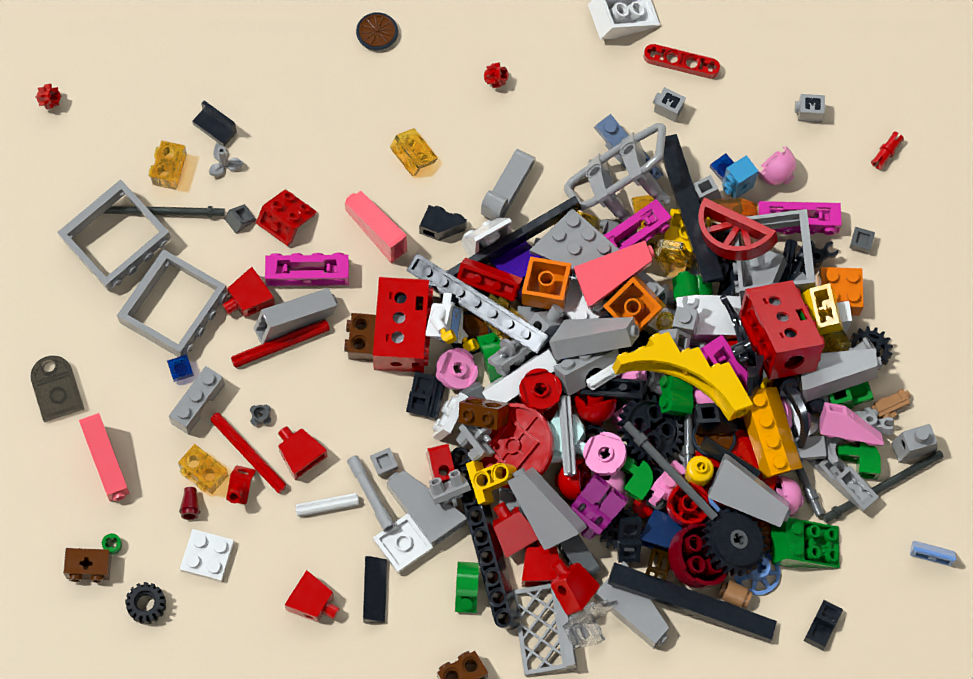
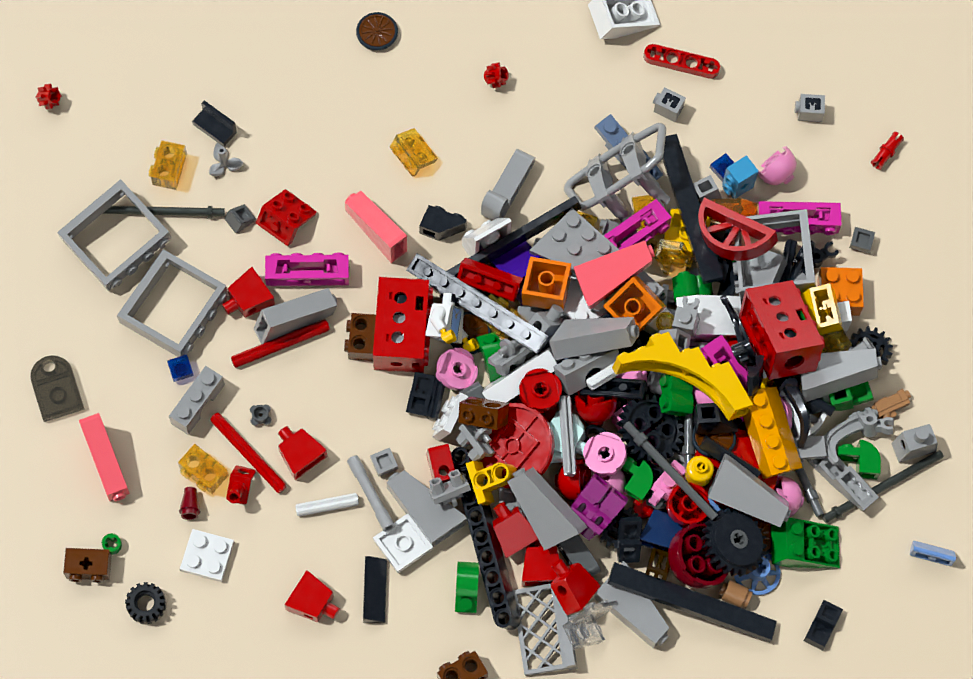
(844, 423): bright pink slope -> none

